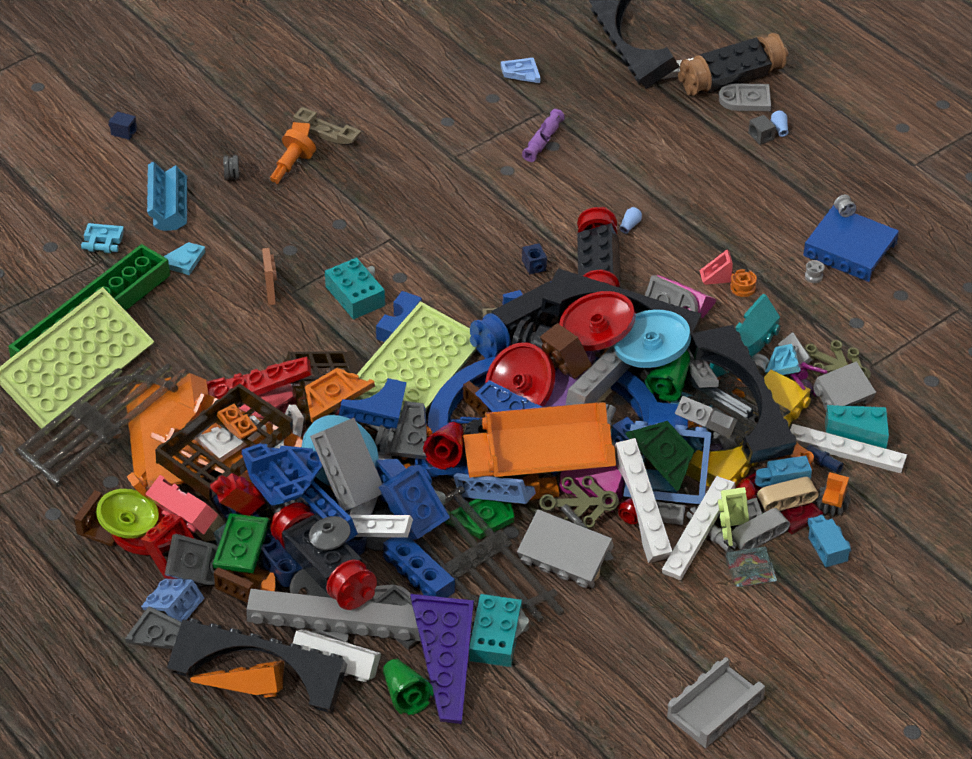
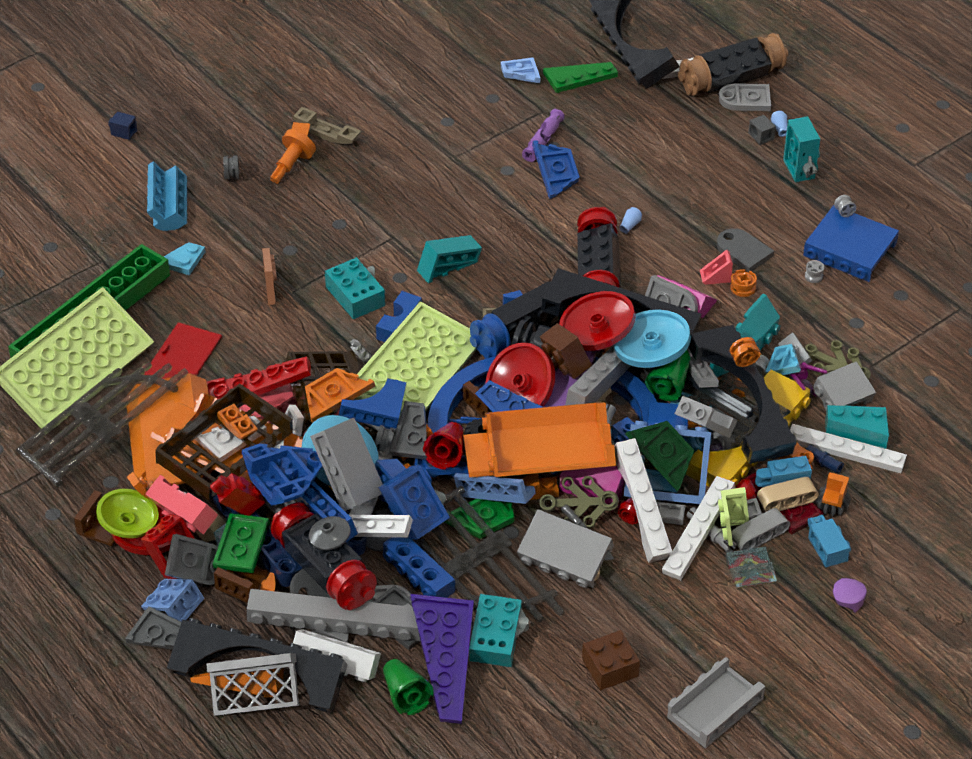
(102, 233): medium azure plate -> none
(185, 349): none -> red container
(249, 665): none -> light grey fence
(360, 351): none -> light grey gear
(446, 255): none -> teal wedge
(534, 258): dark blue brick -> none
(556, 167): none -> blue wing
(576, 76): none -> green wing
(610, 660): none -> reddish brown brick
(744, 249): none -> dark grey tile
(745, 352): none -> orange wheel
(801, 149): none -> teal piece
(849, 593): none -> medium lavender hair

